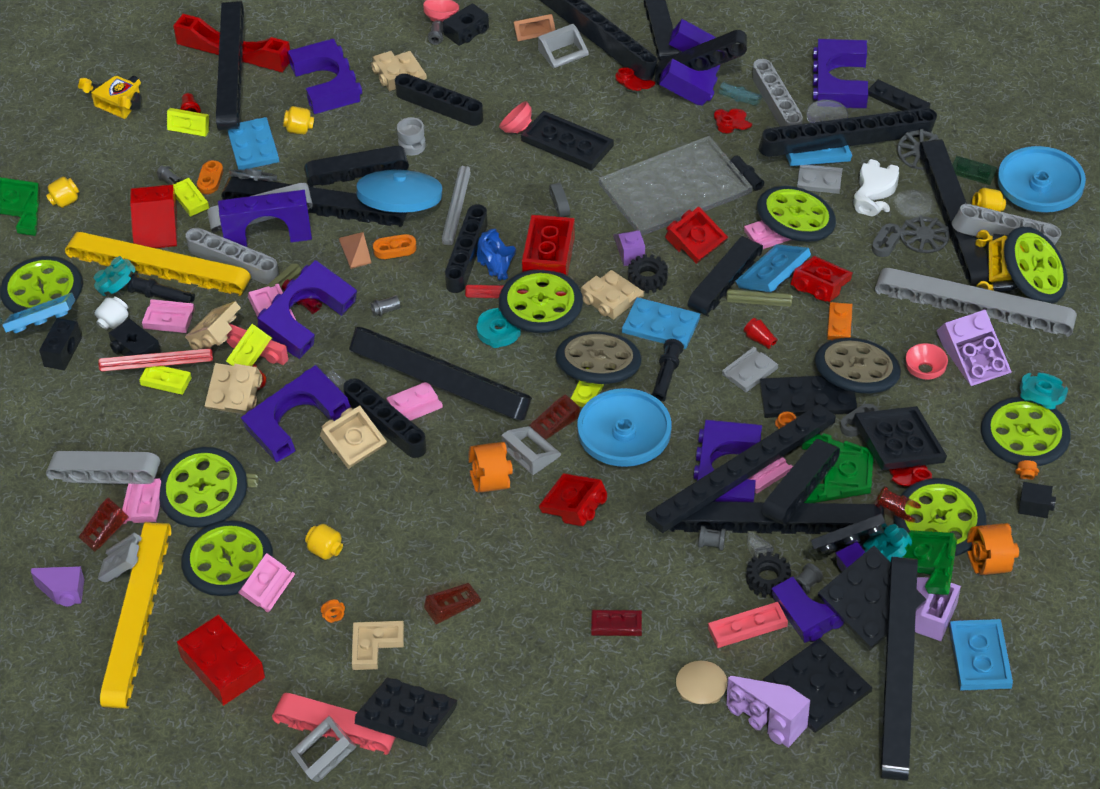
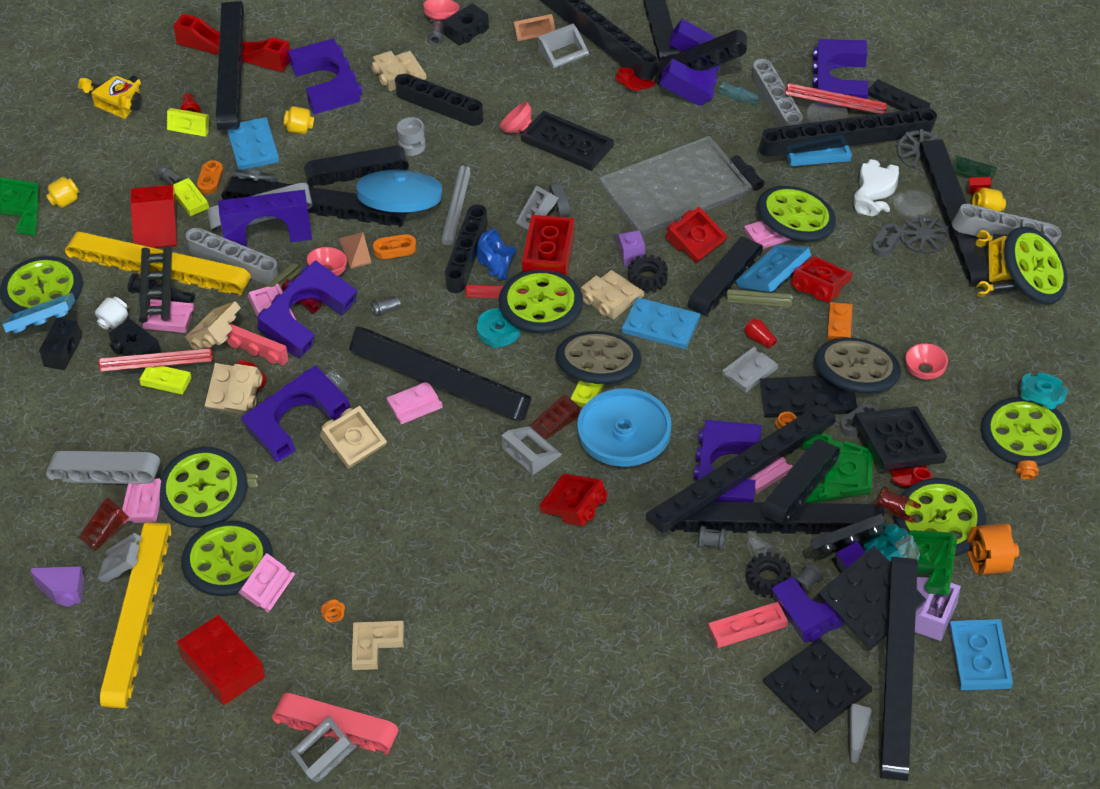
(114, 276): teal plate -> none
(164, 292): none -> pearl dark grey bar
(249, 347): neon yellow plate -> none
(324, 541): yellow head -> none
(330, 258): none -> coral piece
(386, 418): black beam -> none
(406, 711): black plate -> none
(440, 612): clear red slope -> none
(490, 467): orange brick -> none
(538, 196): none -> light grey slope
(616, 623): dark red plate -> none
(669, 362): black pin -> none
(701, 682): tan dish -> none
(731, 120): red plate -> none
(769, 702): lavender slope -> none
(820, 178): light grey plate -> none
(835, 99): none -> axle
(859, 723): none -> light grey slope
(908, 548): none -> clear slope
(972, 299): light grey beam -> none
(974, 347): lavender slope -> none
(975, 184): none -> red plate
(1036, 500): black brick -> none
(1041, 179): dark azure dish -> none

